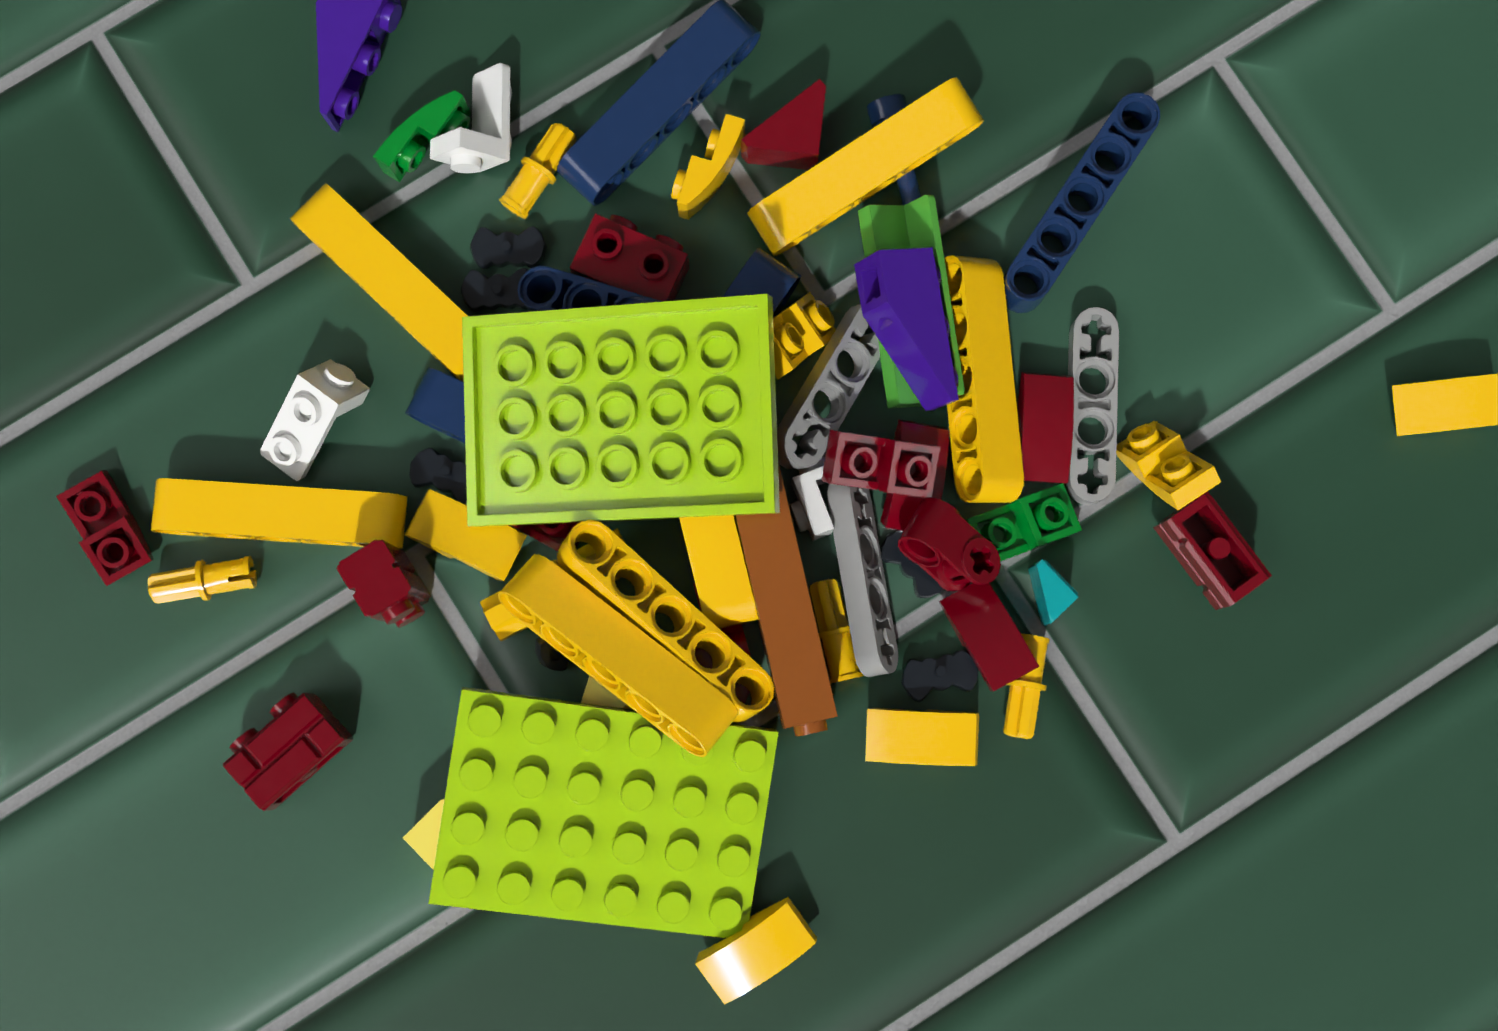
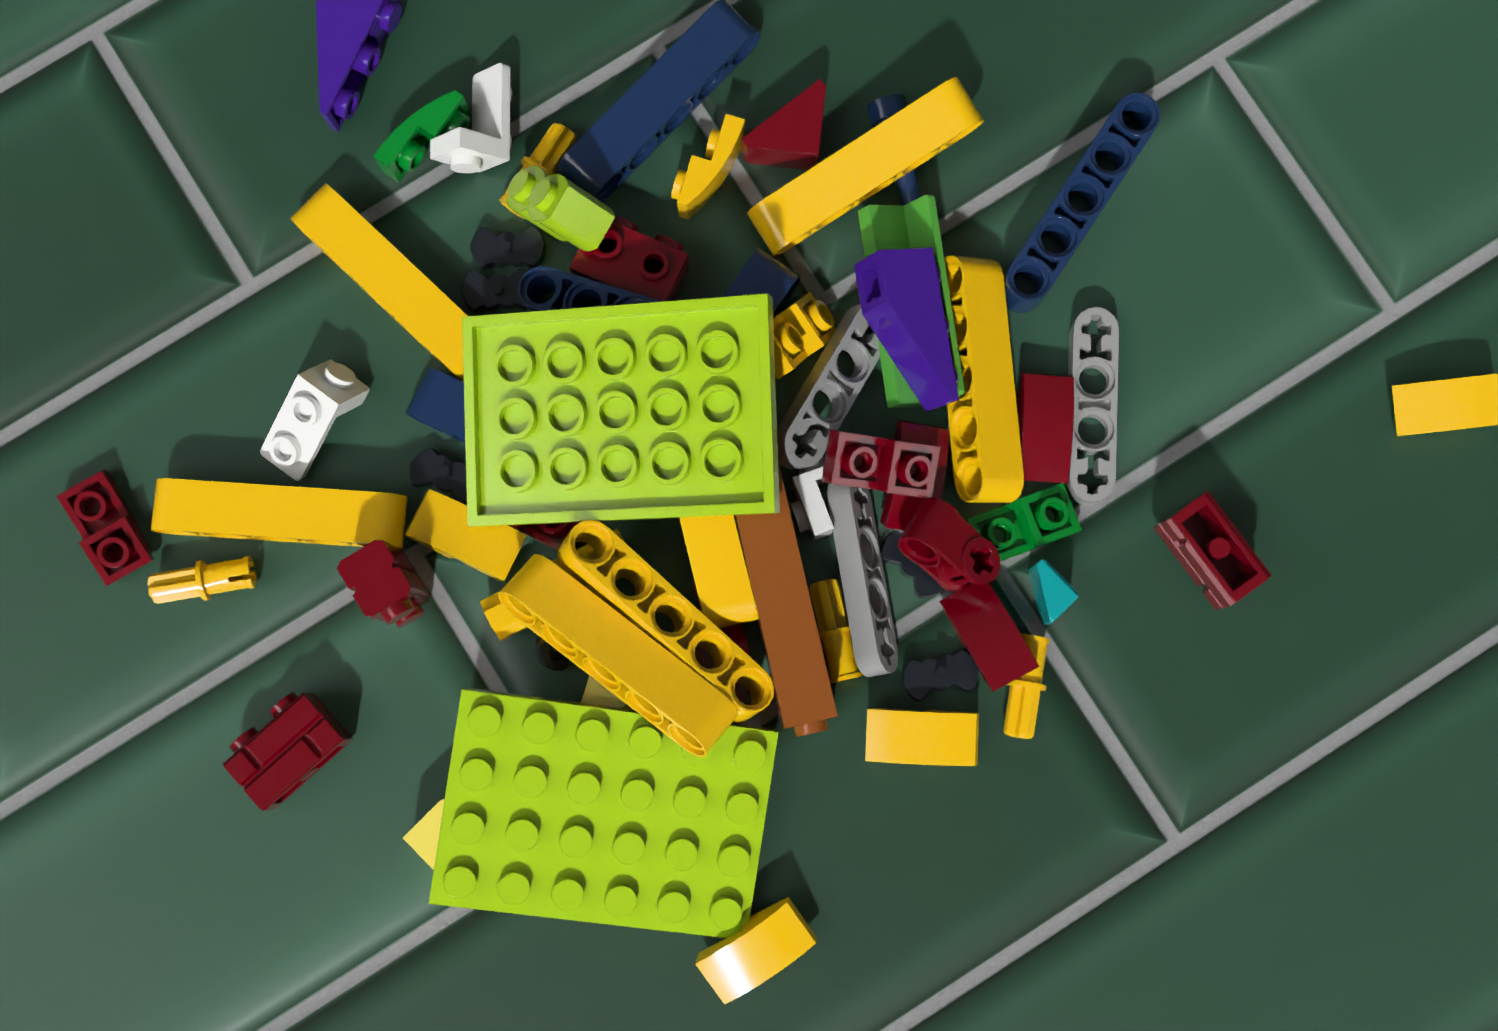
(559, 207): none -> lime brick
(1165, 466): yellow slope -> none

